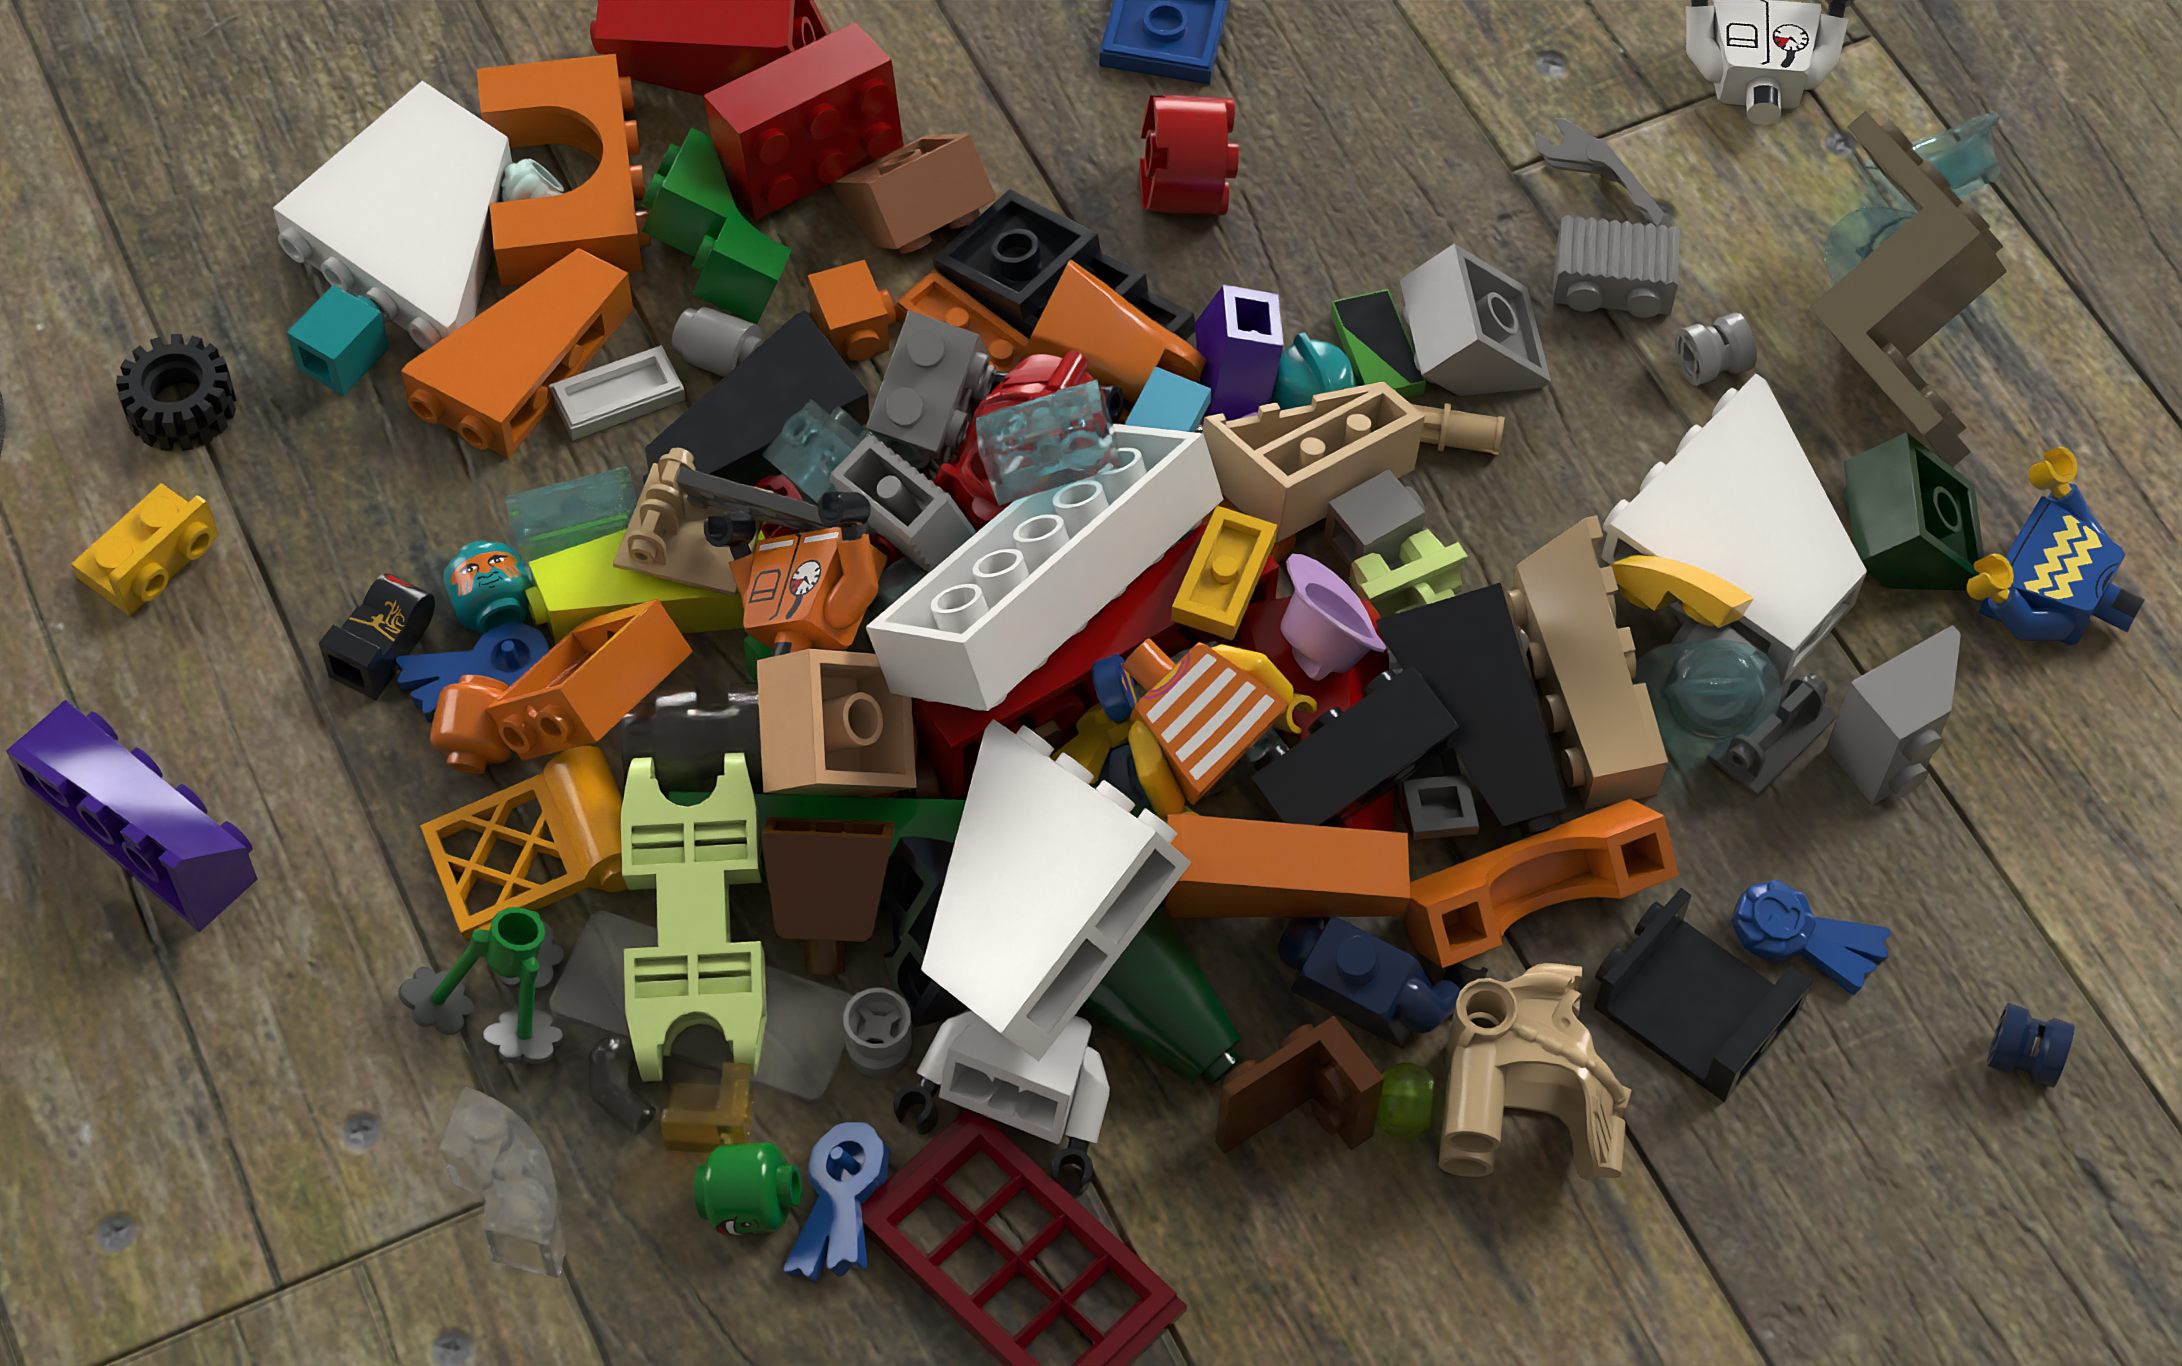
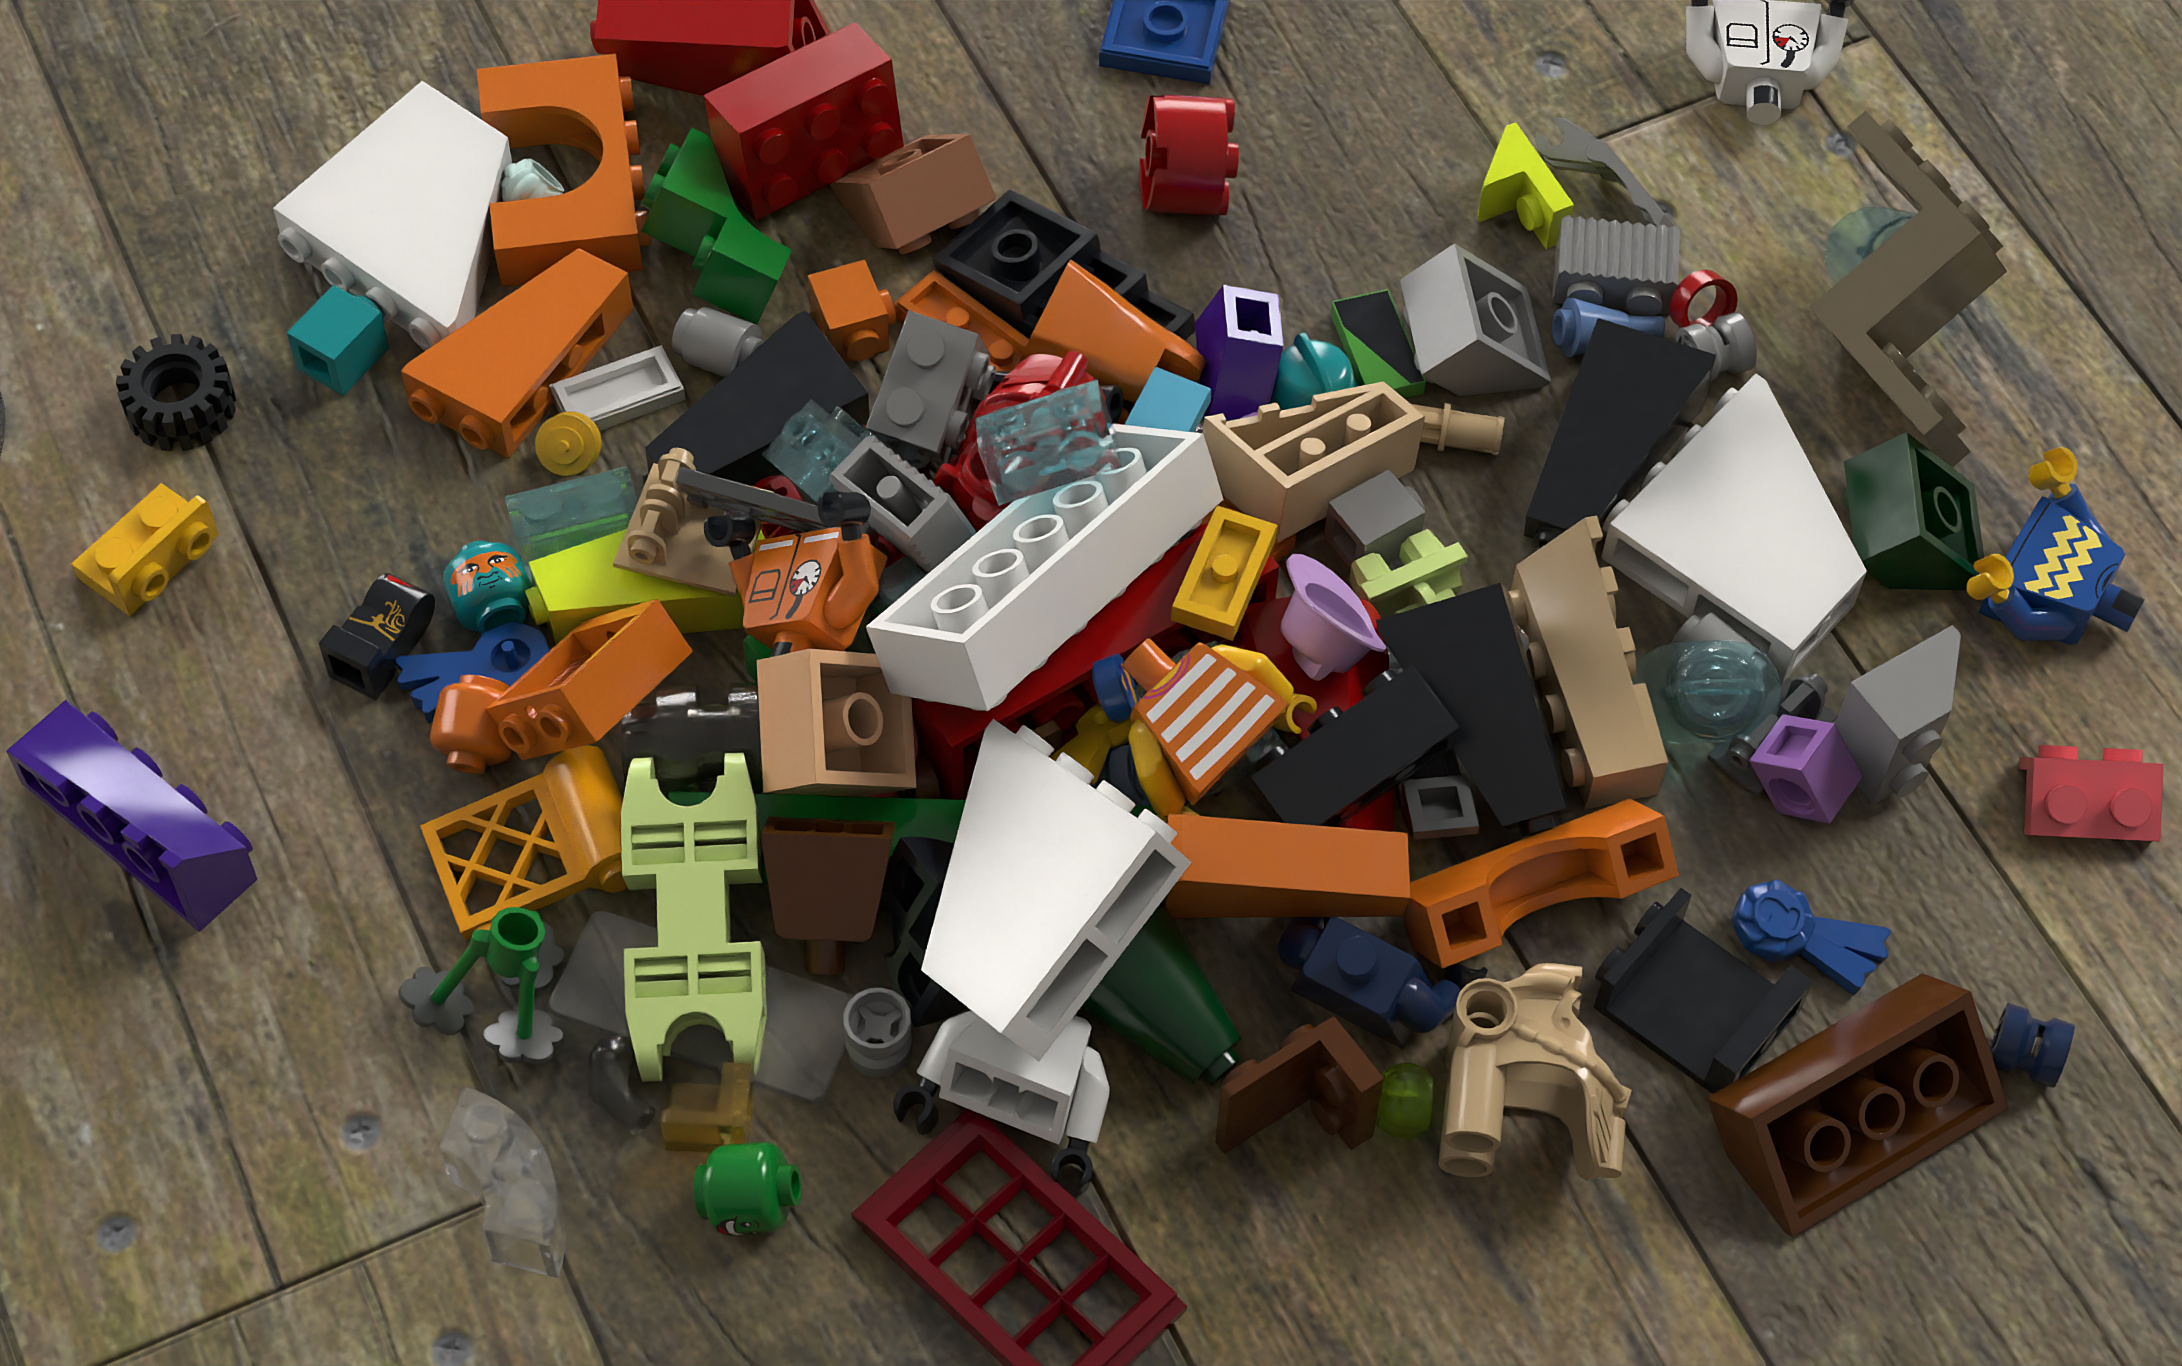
(568, 443): none -> yellow wheel
(844, 1172): blue piece -> none
(1524, 182): none -> neon yellow slope
(1577, 318): none -> medium blue cone
(1618, 423): none -> black slope
(1662, 581): yellow slope -> none
(1724, 302): none -> red piece
(1806, 768): none -> medium lavender brick
(1860, 1101): none -> reddish brown slope
(1961, 154): clear light blue piece -> none
(2092, 797): none -> coral bracket

